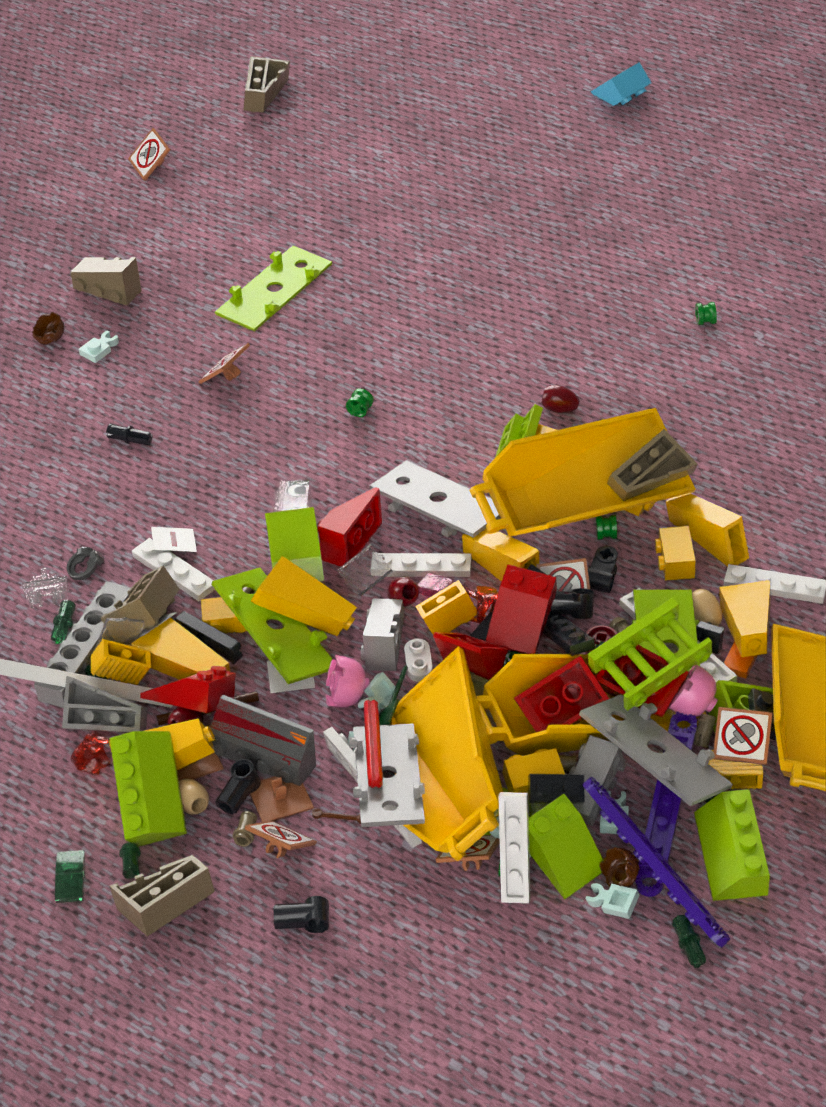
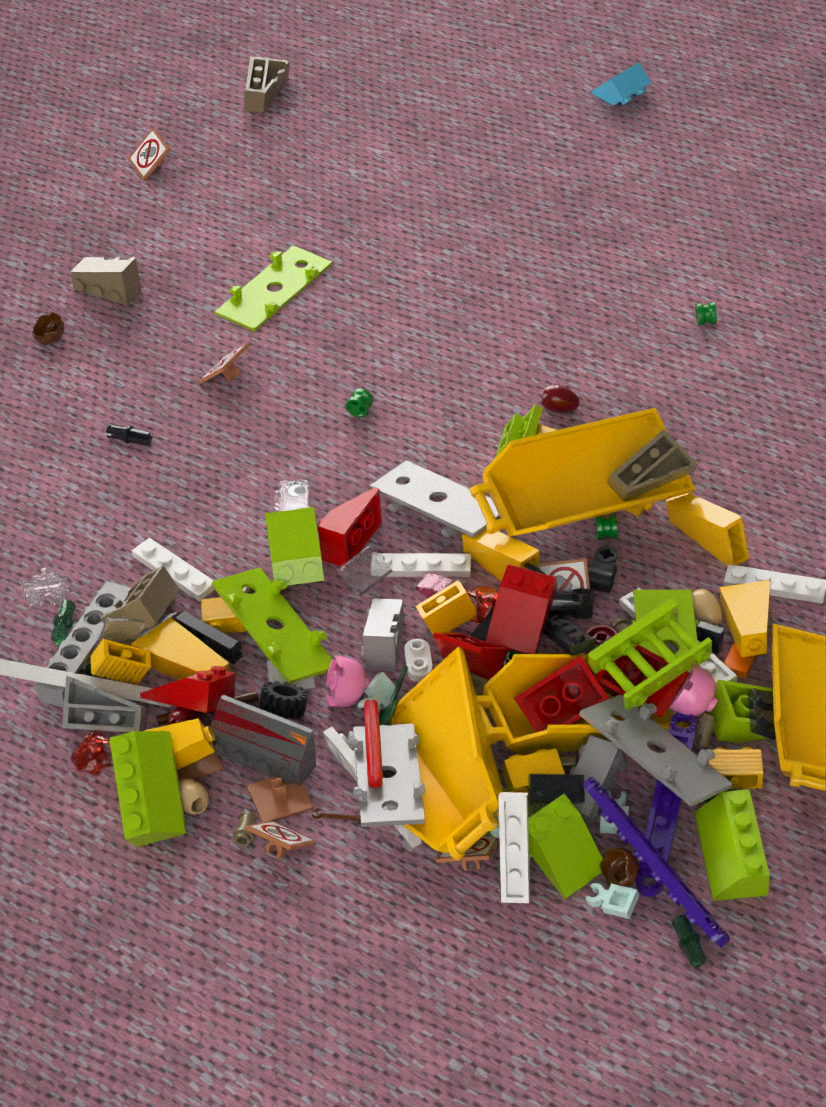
(70, 876): clear green slope -> none
(83, 552): dark grey piece -> none
(97, 349): light aqua plate -> none
(130, 860): clear green pin -> none
(163, 895): dark tan wedge -> none
(173, 539): white sticker -> none
(242, 782): black piece -> none
(283, 700): none -> black tyre
(304, 599): yellow slope -> none
(311, 915): black piece -> none
(403, 589): dark red animal -> none
(676, 553): yellow brick -> none
(742, 735): piece -> none

